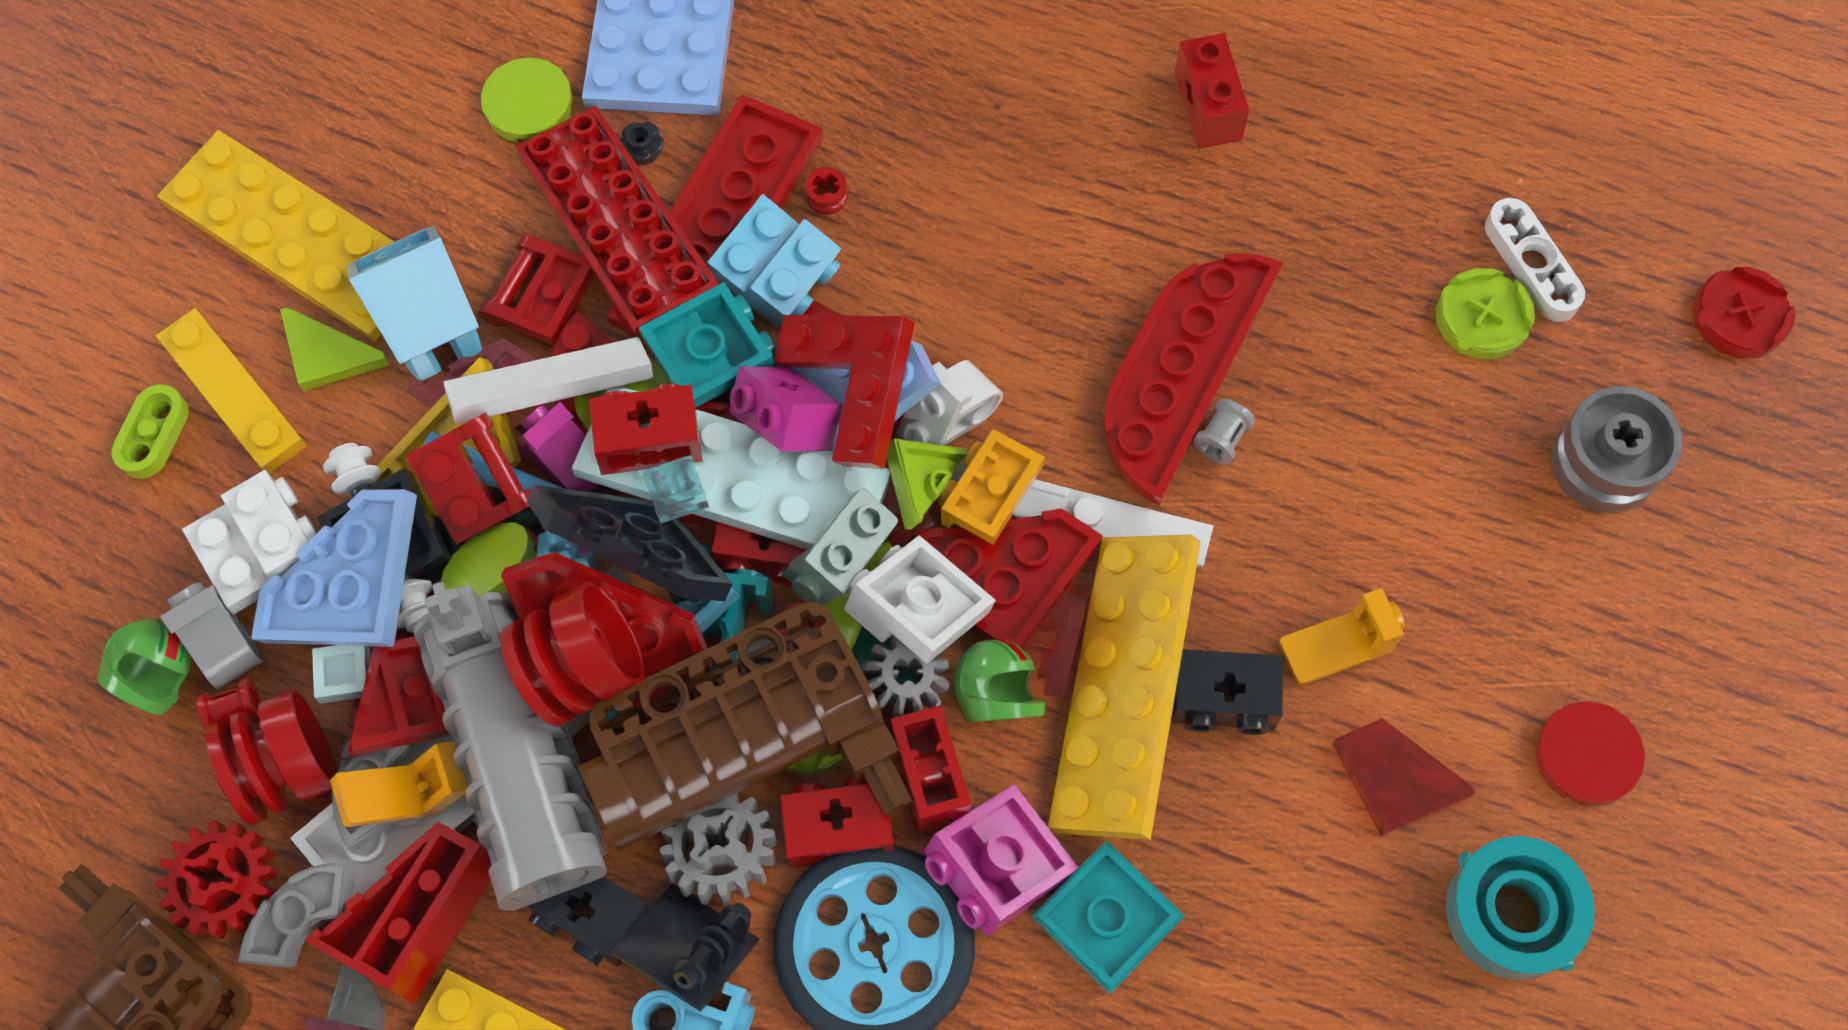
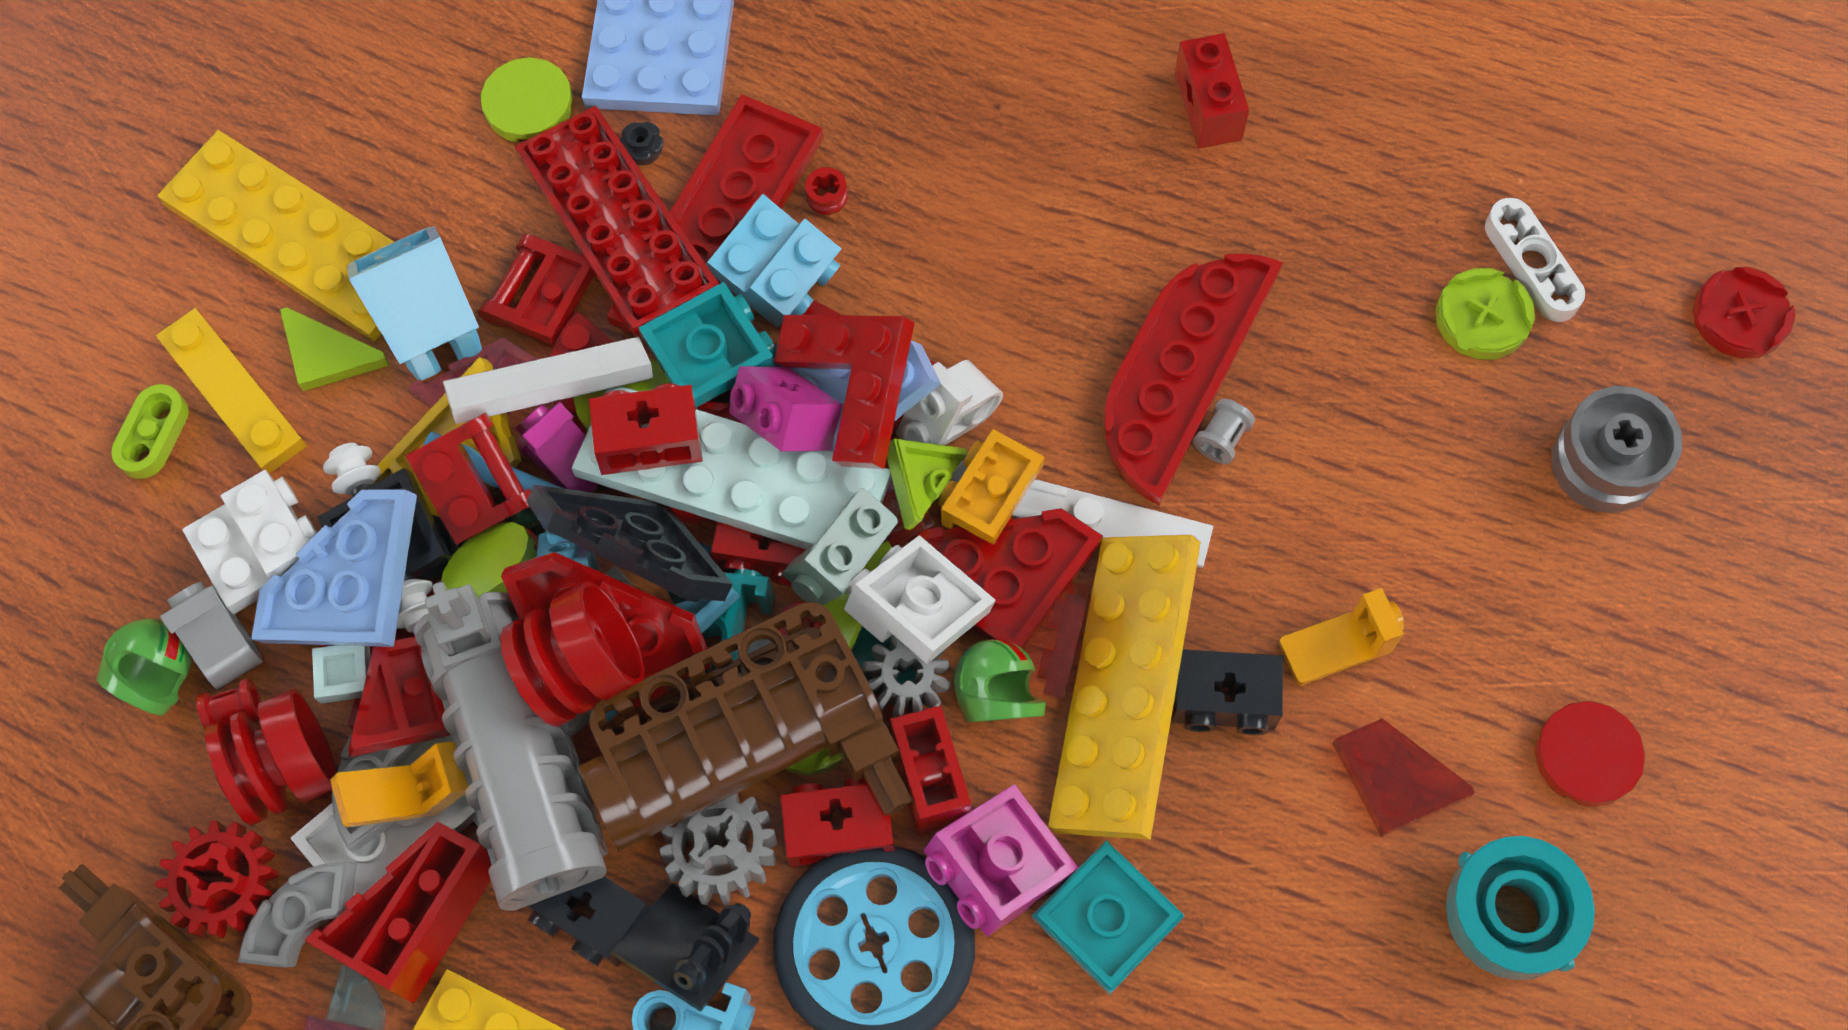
(675, 489): clear light blue tile -> none

